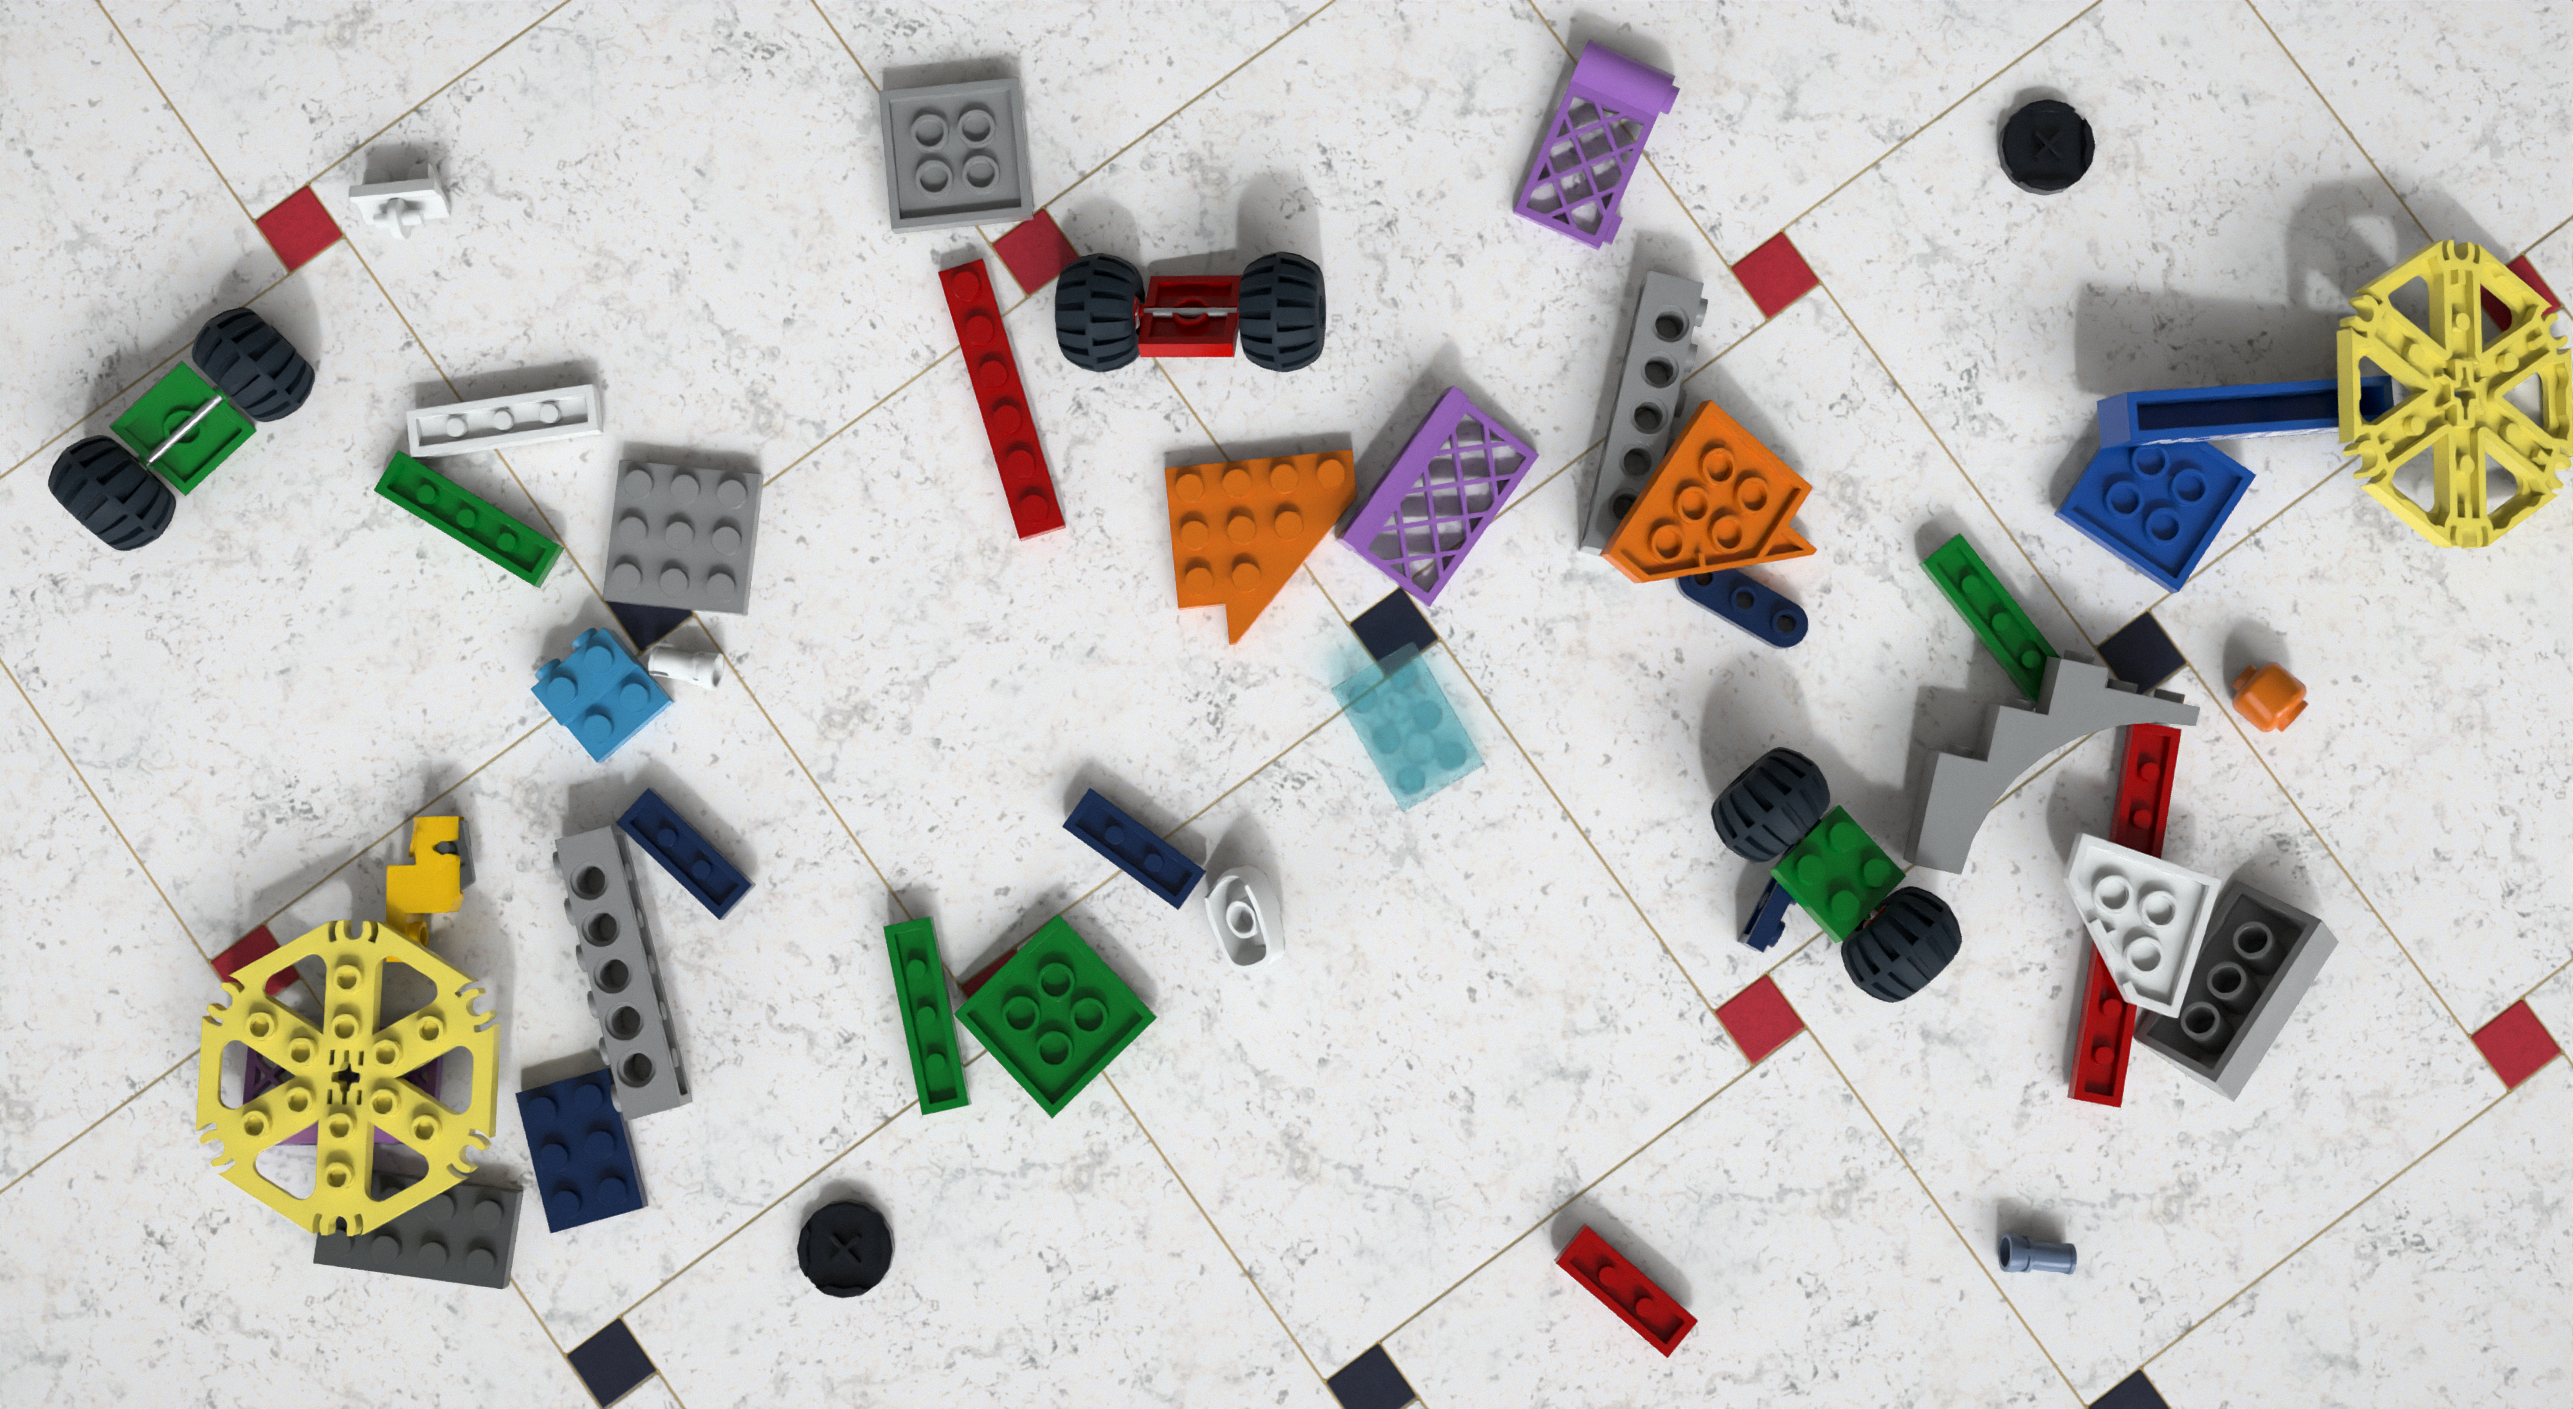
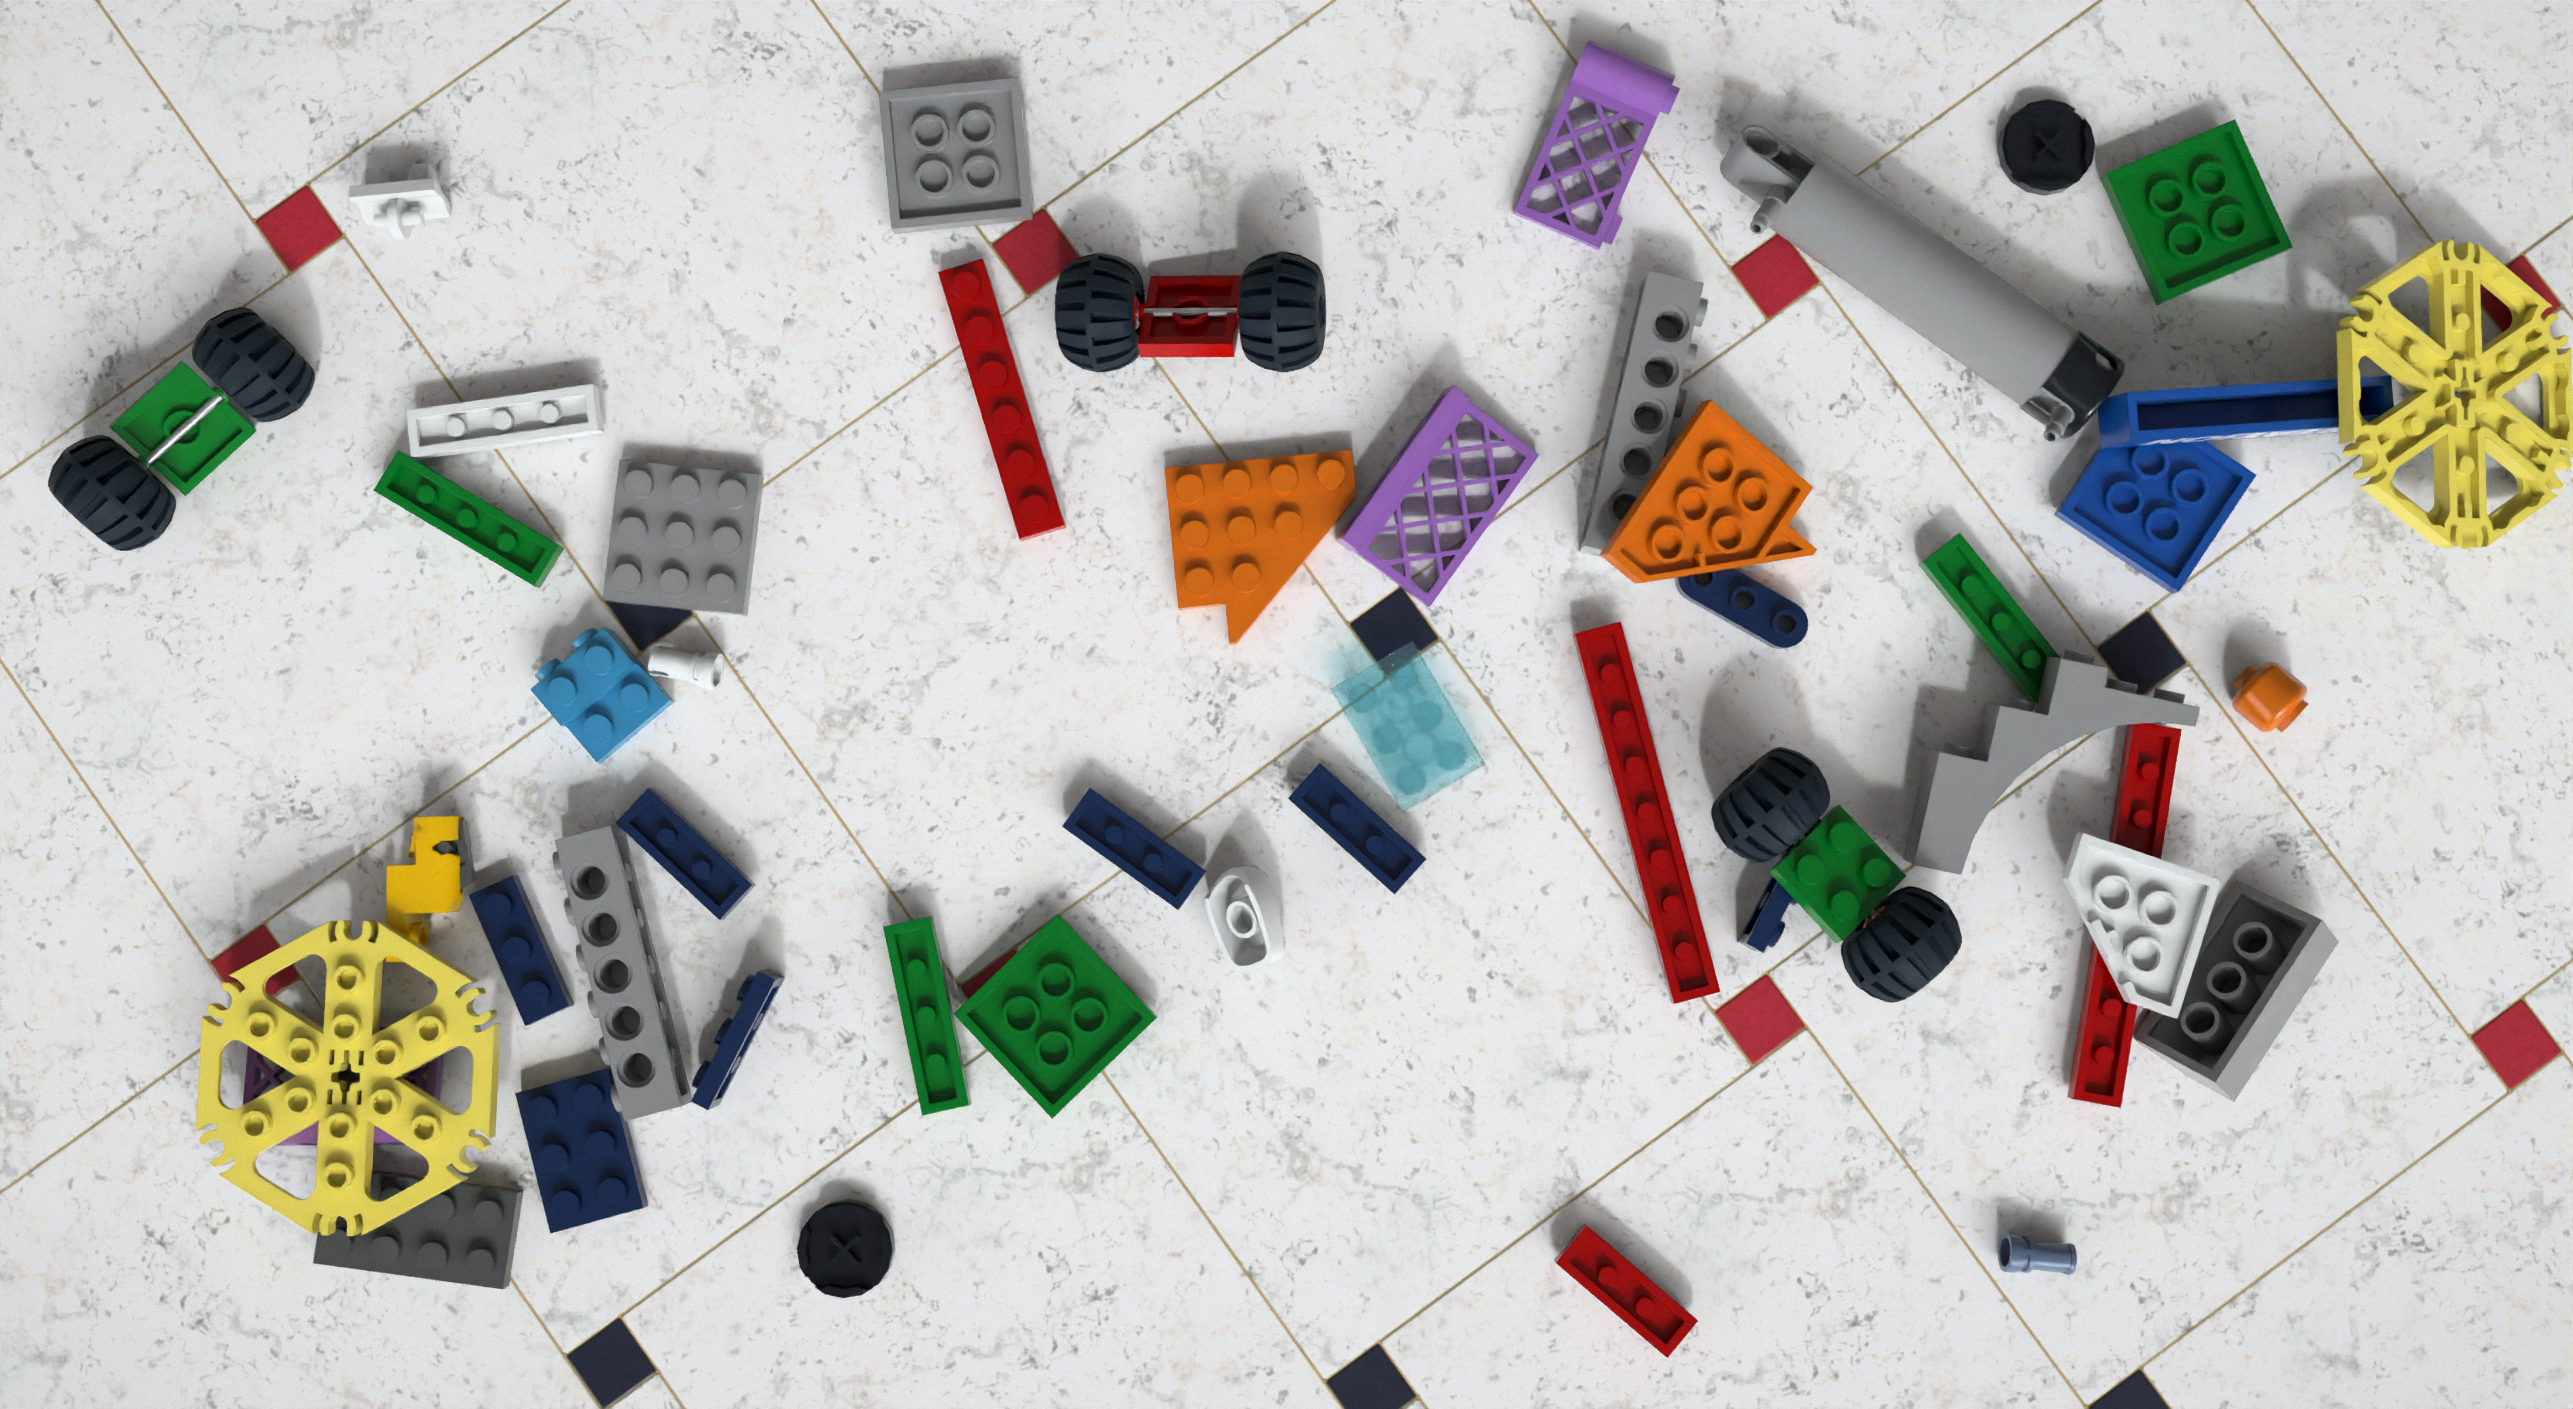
(521, 950): none -> dark blue plate
(735, 1038): none -> dark blue plate
(1357, 828): none -> dark blue plate
(1646, 813): none -> red plate
(1924, 281): none -> light grey piece
(2196, 212): none -> green plate

